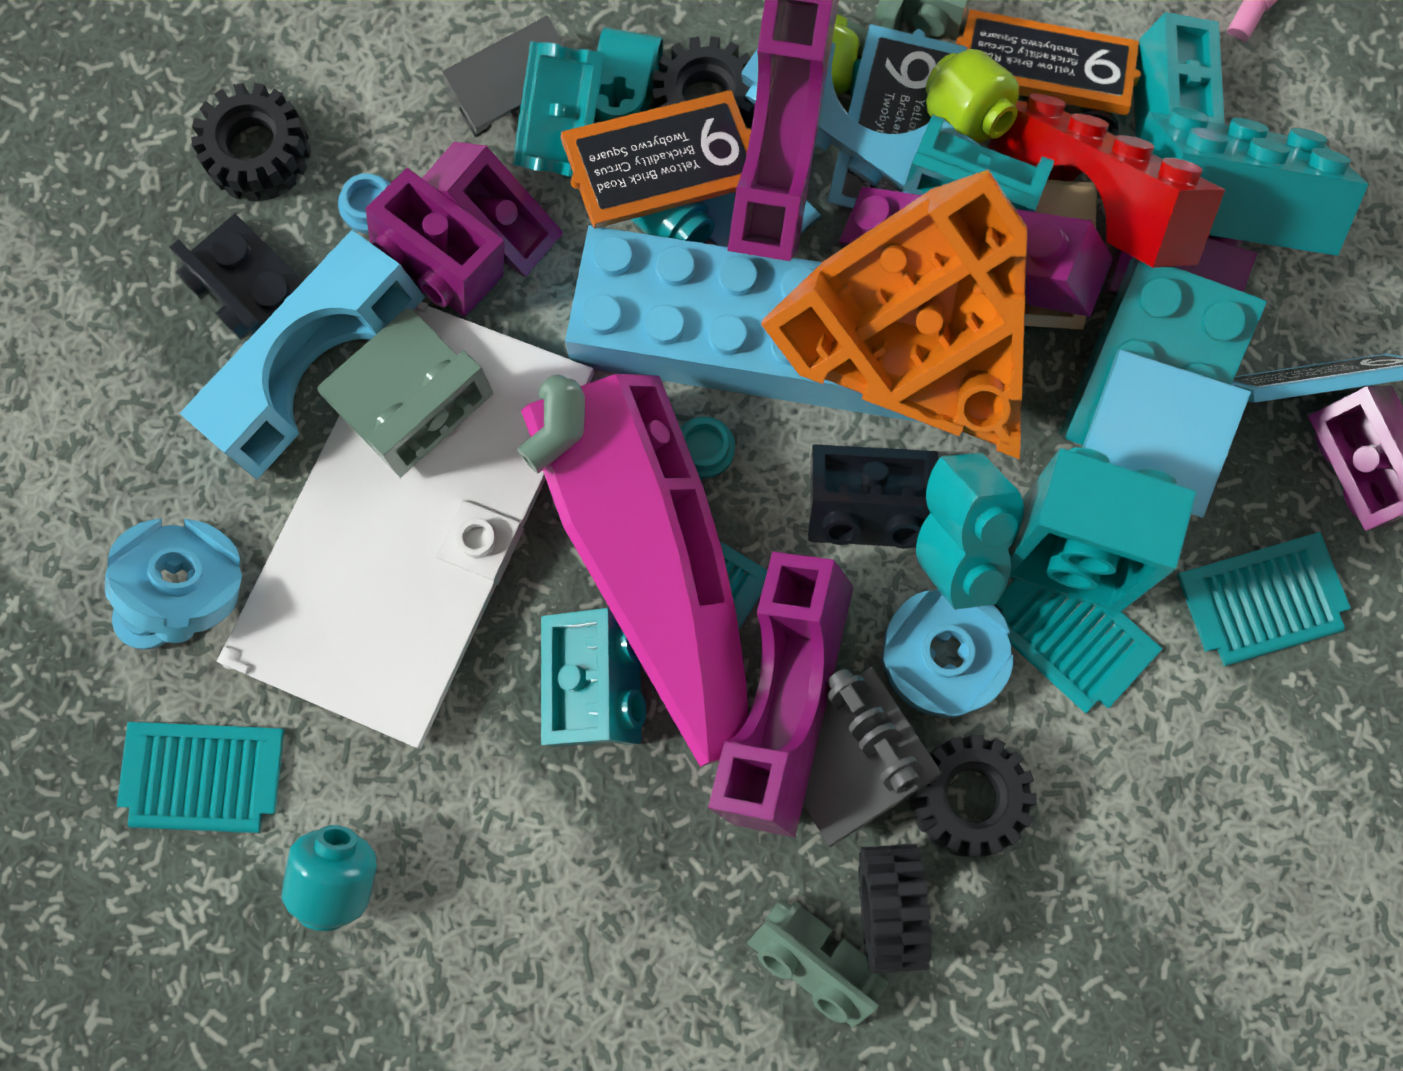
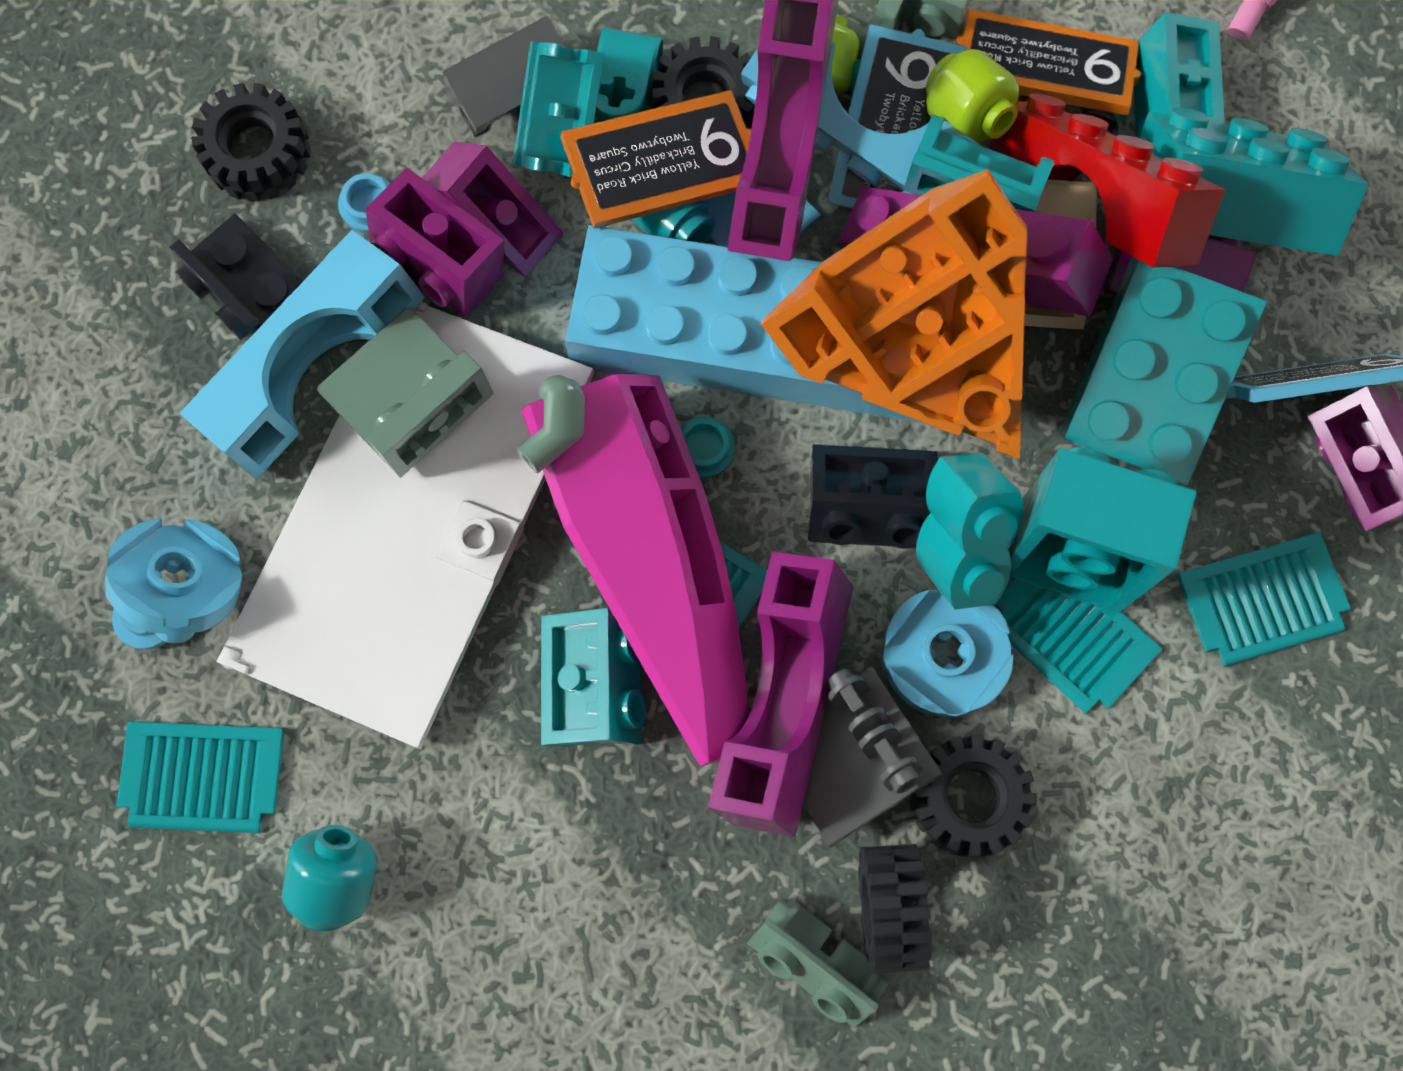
(1167, 422): medium azure tile -> none

